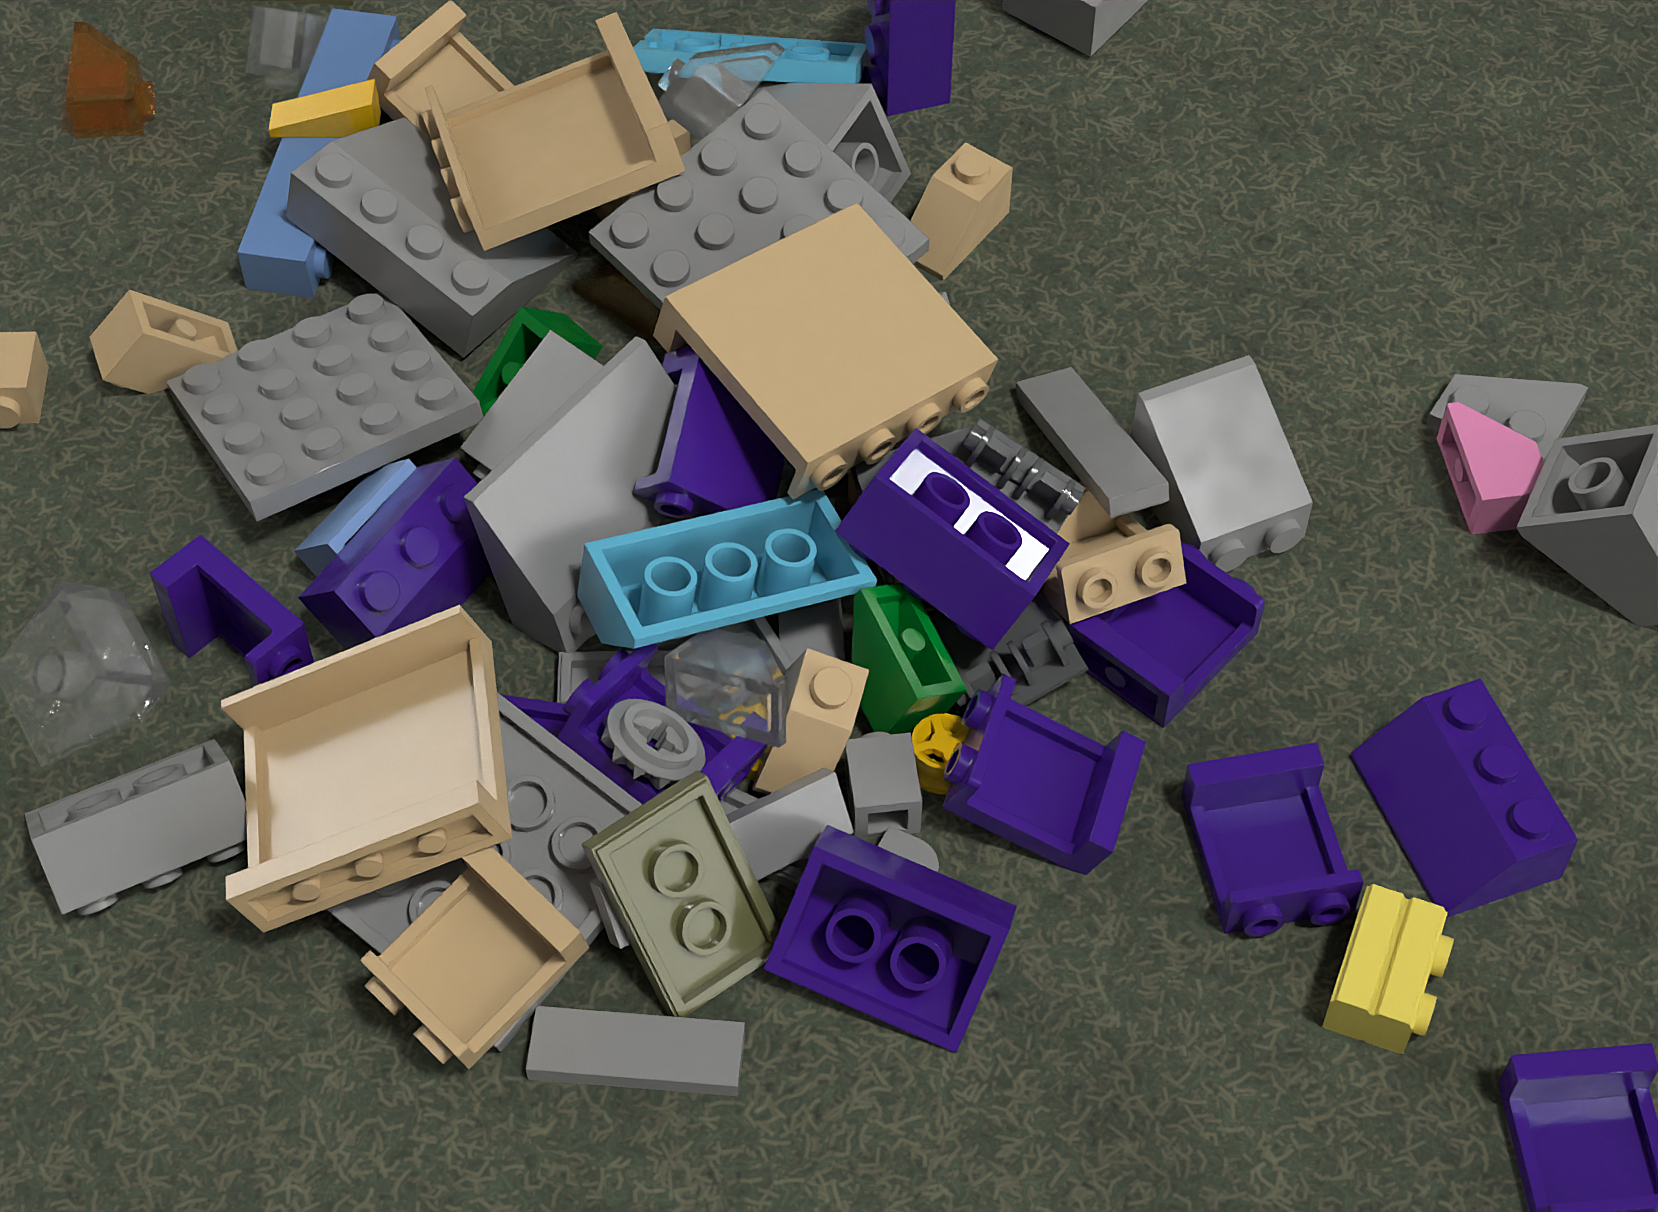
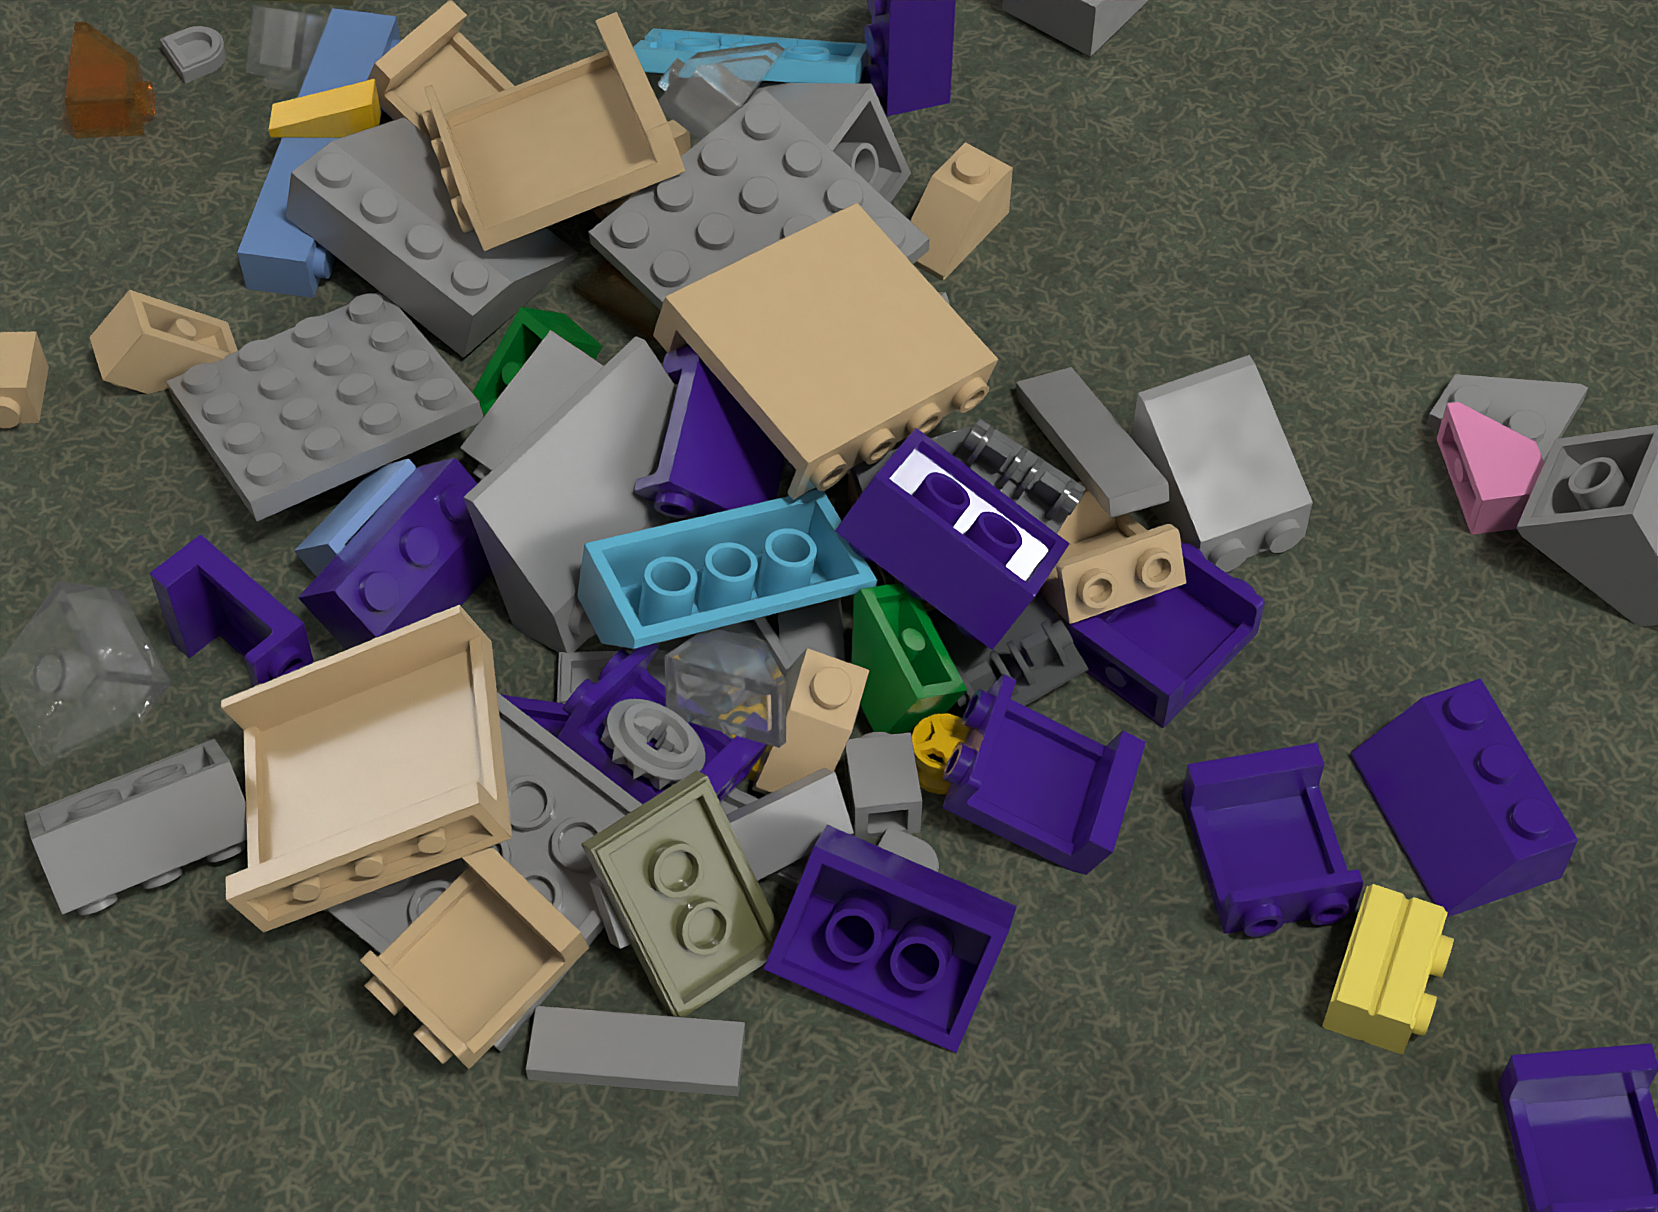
(194, 51): none -> light grey tile

